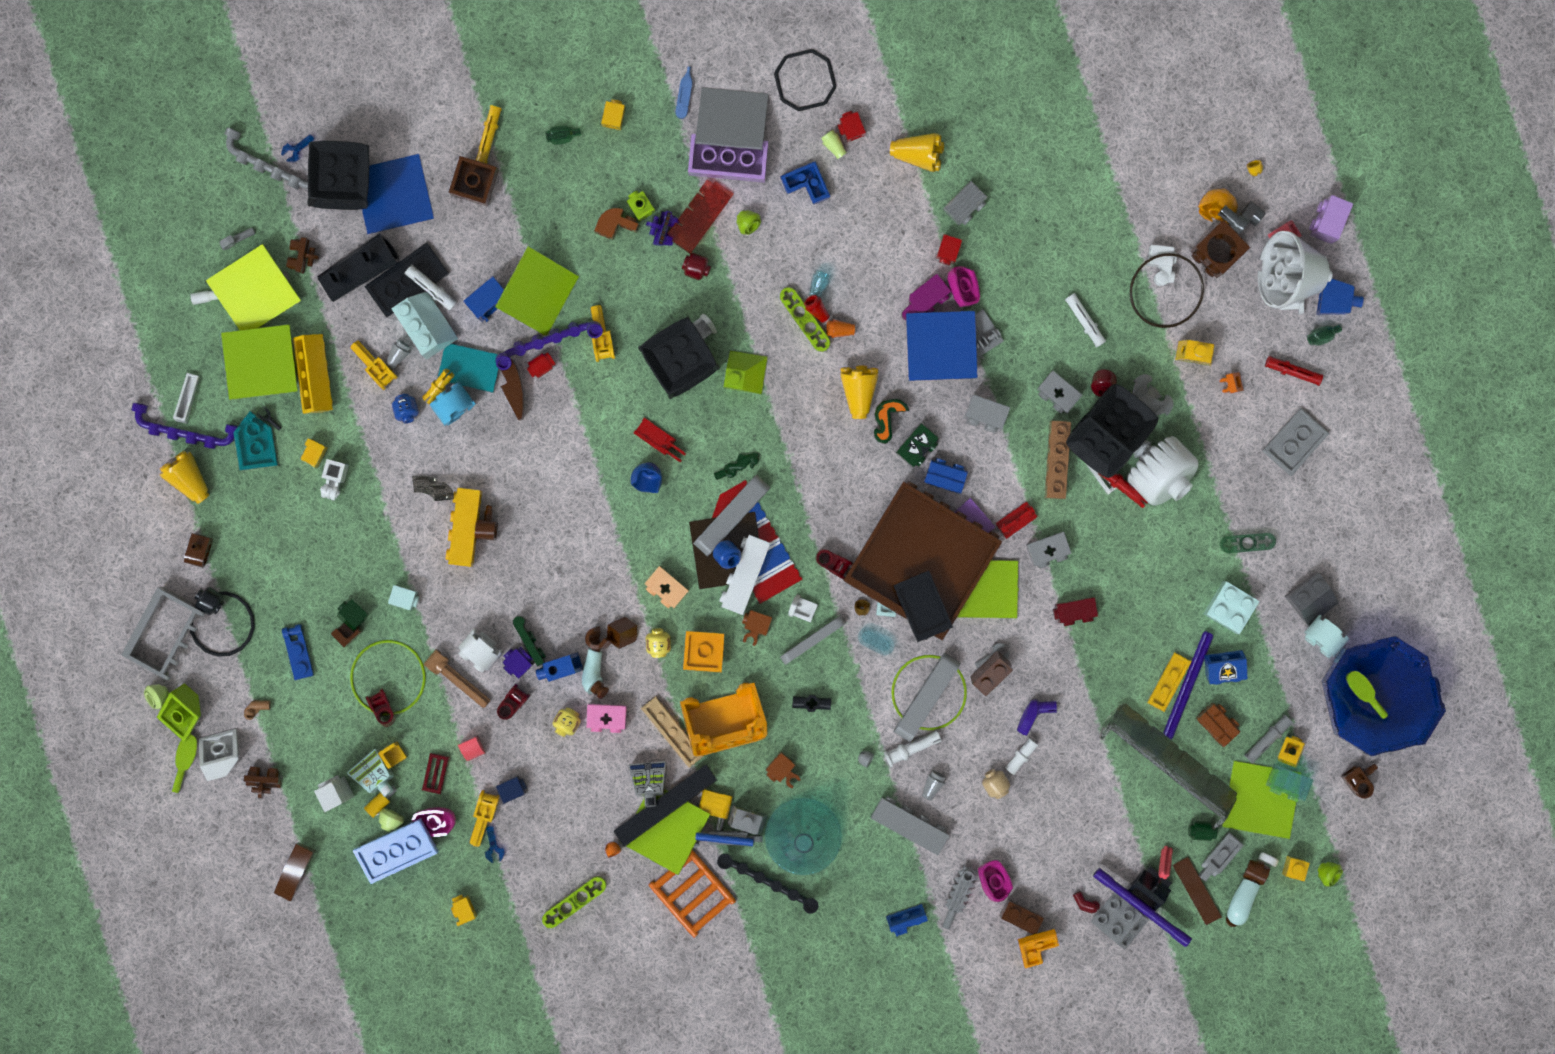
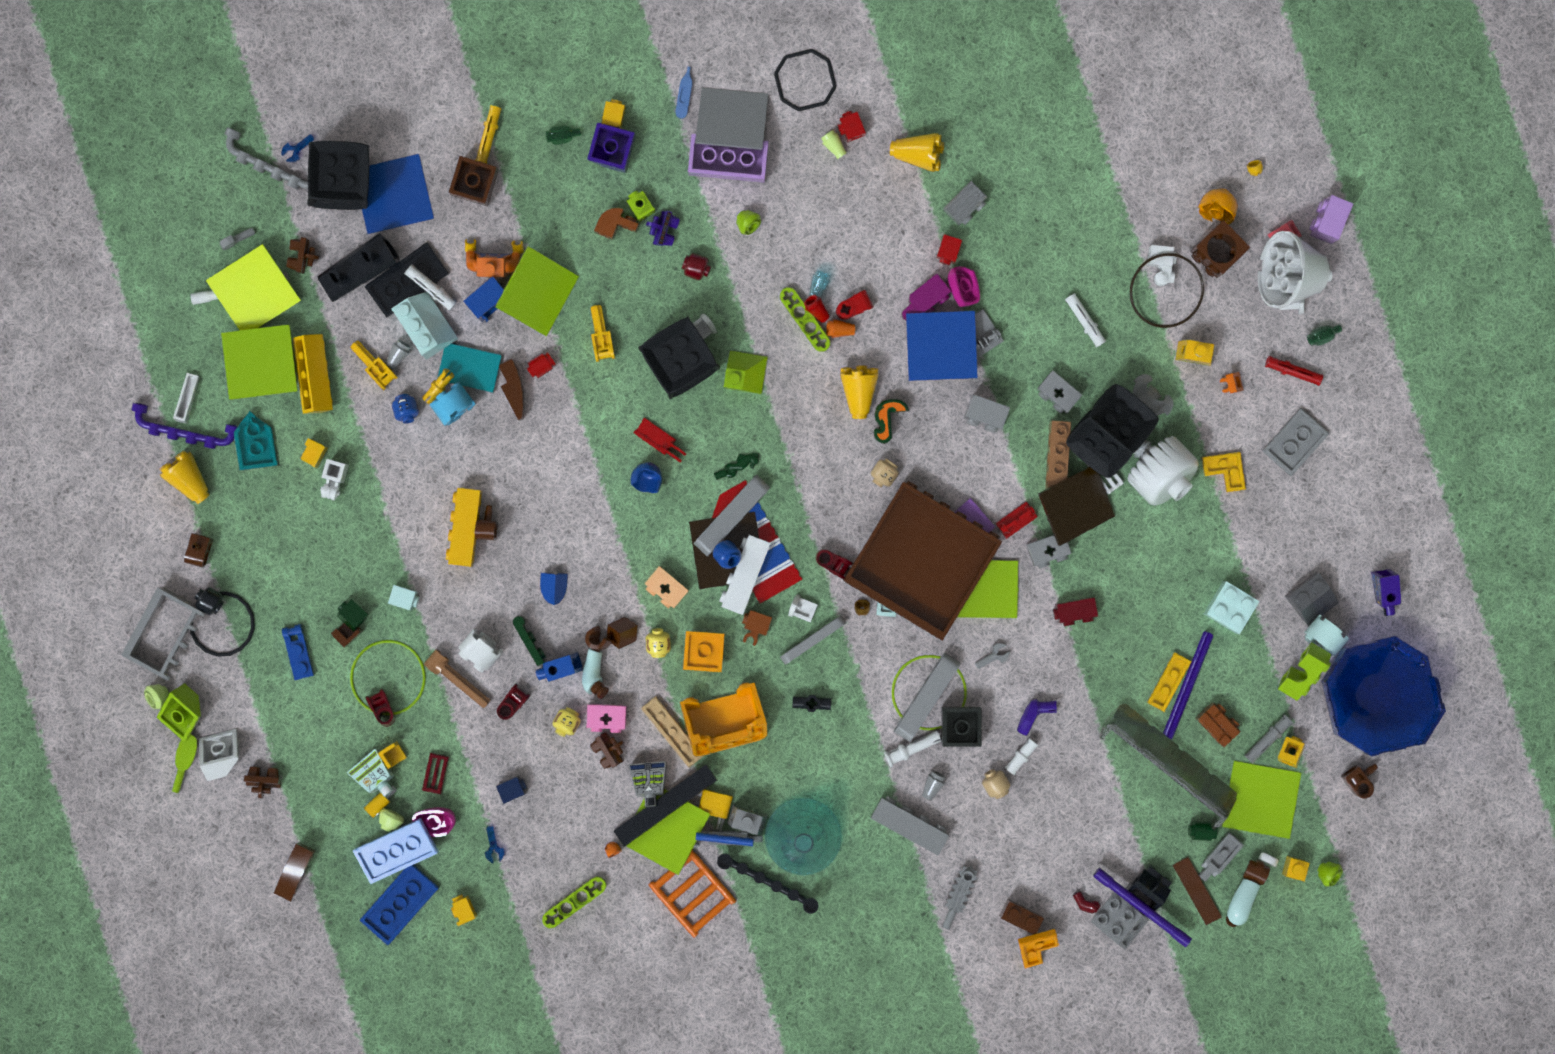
(254, 707): medium nougat arm -> none
(268, 417): black hand -> none
(333, 792): white brick -> none
(399, 904): none -> blue tile
(435, 489): clear smoke tile -> none
(471, 748): coral brick -> none
(484, 813): yellow connector -> none
(492, 264): none -> orange torso
(503, 359): dark purple bar -> none
(517, 662): dark purple brick -> none
(553, 587): none -> blue brick
(610, 748): none -> reddish brown hips
(611, 147): none -> dark purple slope
(704, 214): clear red windscreen -> none
(781, 768): dark orange brick -> none
(809, 177): blue brick -> none
(857, 304): none -> red piece
(865, 758): light grey hinge -> none
(875, 641): clear light blue tile -> none
(884, 473): none -> tan head
(901, 920): blue hinge -> none
(917, 446): dark green brick -> none
(923, 606): black piece -> none
(946, 476): blue brick -> none
(961, 726): none -> pearl dark grey brick
(991, 673): reddish brown brick -> none
(995, 881): dark pink piece -> none
(1076, 505): none -> dark brown piece
(1102, 381): dark red head -> none
(1118, 482): red pin -> none
(1165, 862): coral axle -> none
(1226, 667): blue brick -> none
(1230, 466): none -> yellow tile
(1250, 213): dark grey beam -> none
(1261, 536): clear green beam -> none
(1289, 782): clear light blue brick -> none
(1314, 662): none -> lime arch
(1338, 299): blue torso -> none
(1364, 690): lime piece -> none
(1387, 583): none -> dark purple torso

